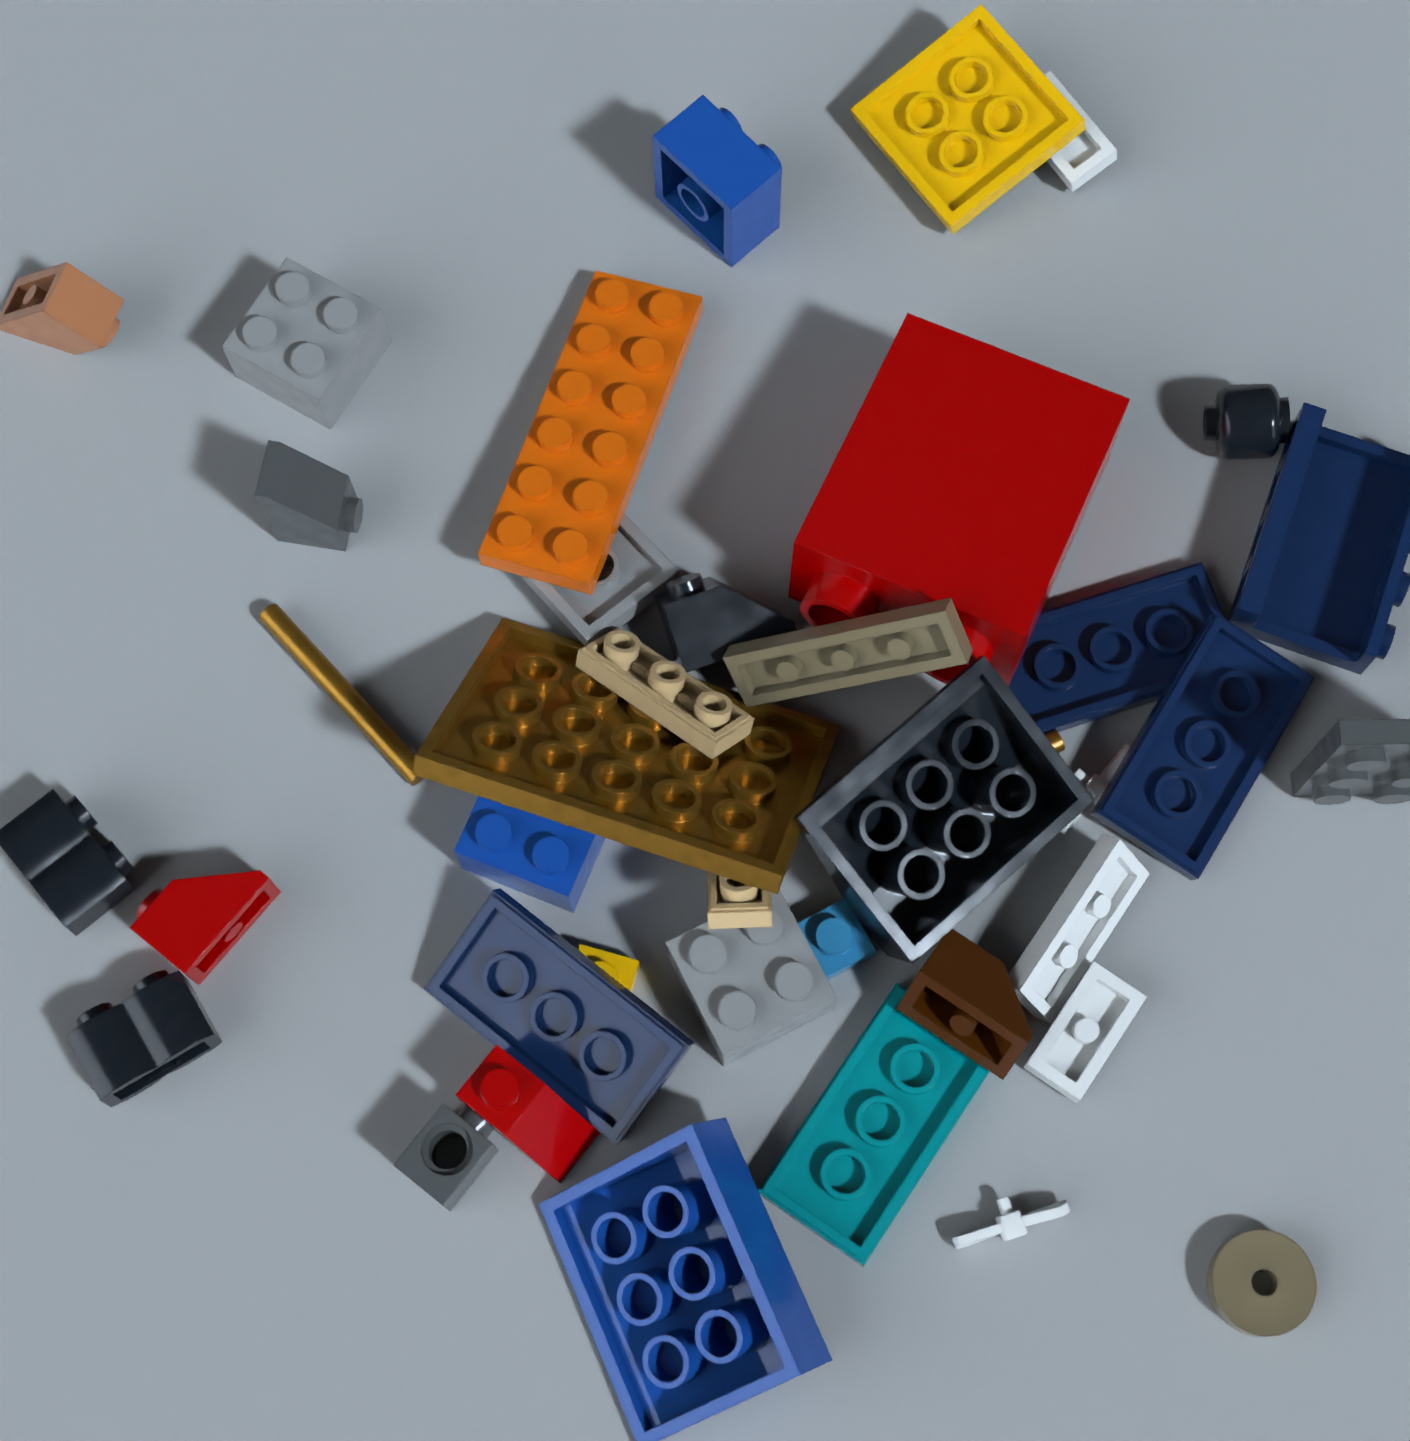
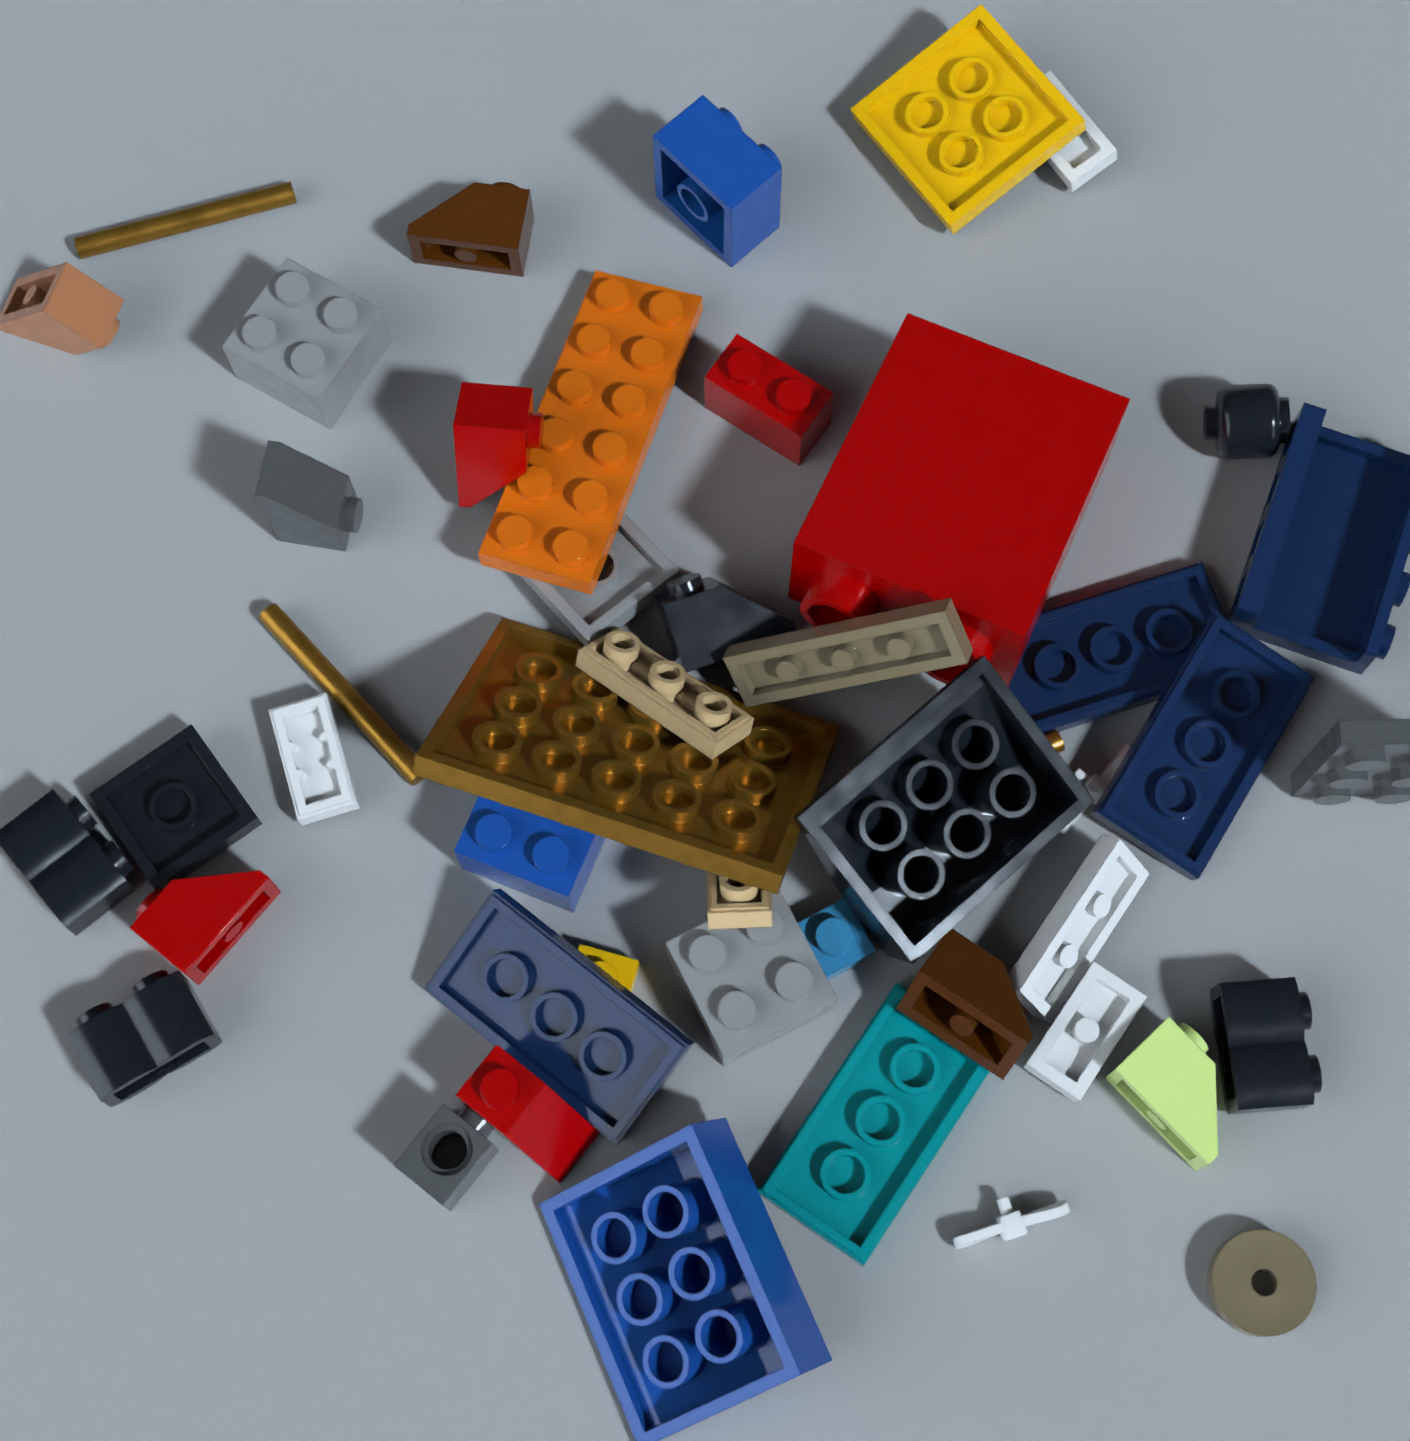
(175, 808): none -> black plate
(185, 220): none -> pearl gold bar
(314, 759): none -> white plate
(477, 230): none -> reddish brown slope
(493, 438): none -> red slope
(768, 399): none -> red brick
(1174, 1090): none -> yellowish green slope
(1264, 1045): none -> black brick

